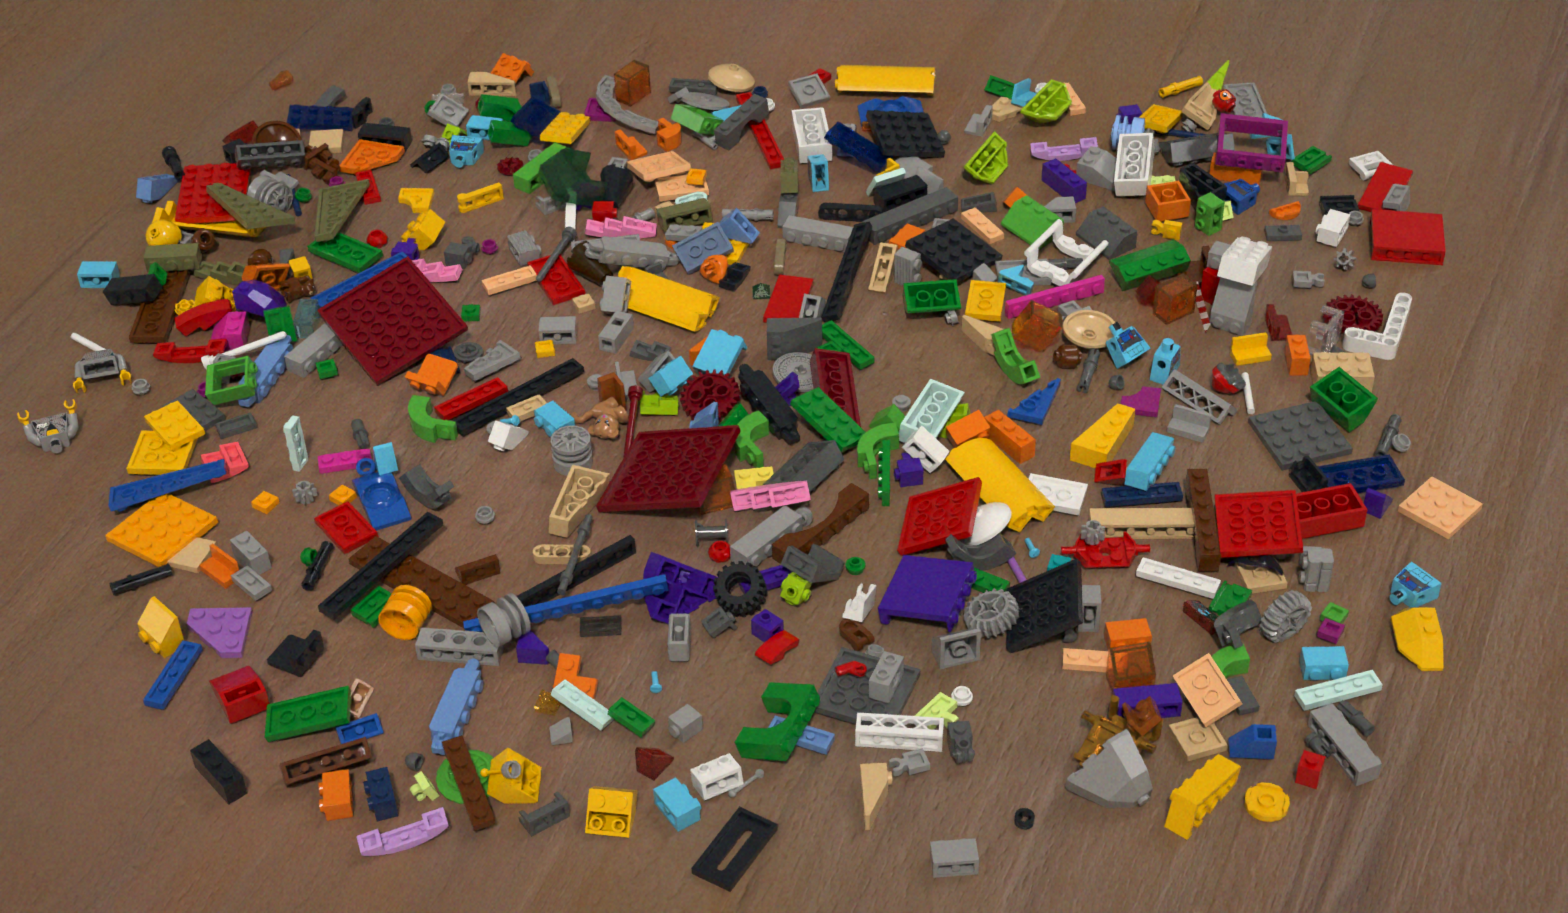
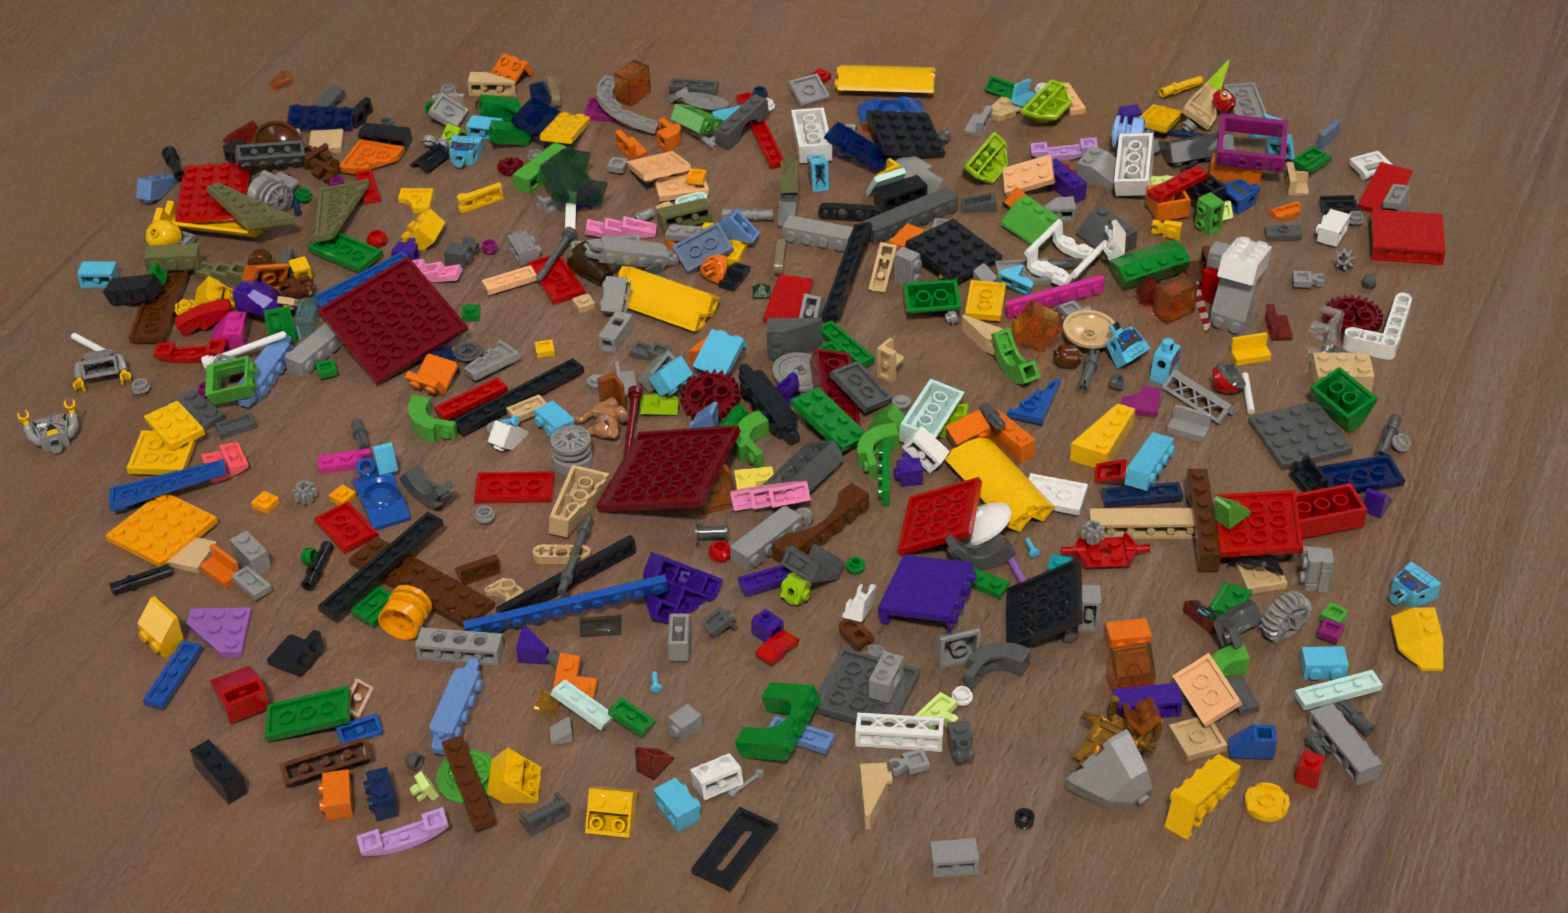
(205, 239): reddish brown head -> none
(285, 301): none -> tan plate
(295, 443): light aqua plate -> none
(503, 588): none -> tan piece
(503, 620): light grey wheel -> none
(509, 769): light grey hinge -> none
(514, 487): none -> red tile
(559, 329): light grey brick -> none
(604, 209): red brick -> none
(618, 181): black cone -> none
(731, 77): tan dish -> none
(735, 574): black tyre -> none
(854, 668): red arm -> none
(861, 386): none -> dark grey plate
(888, 361): none -> tan panel
(982, 225): light nougat plate -> none
(992, 416): none -> dark grey axle
(992, 612): light grey gear -> none
(996, 657): none -> dark grey arch
(1029, 174): none -> light nougat plate
(1085, 660): light nougat plate -> none
(1116, 241): none -> white hinge
(1177, 184): none -> red plate
(1178, 578): white plate -> none
(1229, 511): none -> bright green slope
(1297, 355): orange brick -> none
(1328, 134): none -> sand blue tile
(1440, 507): light nougat plate -> none

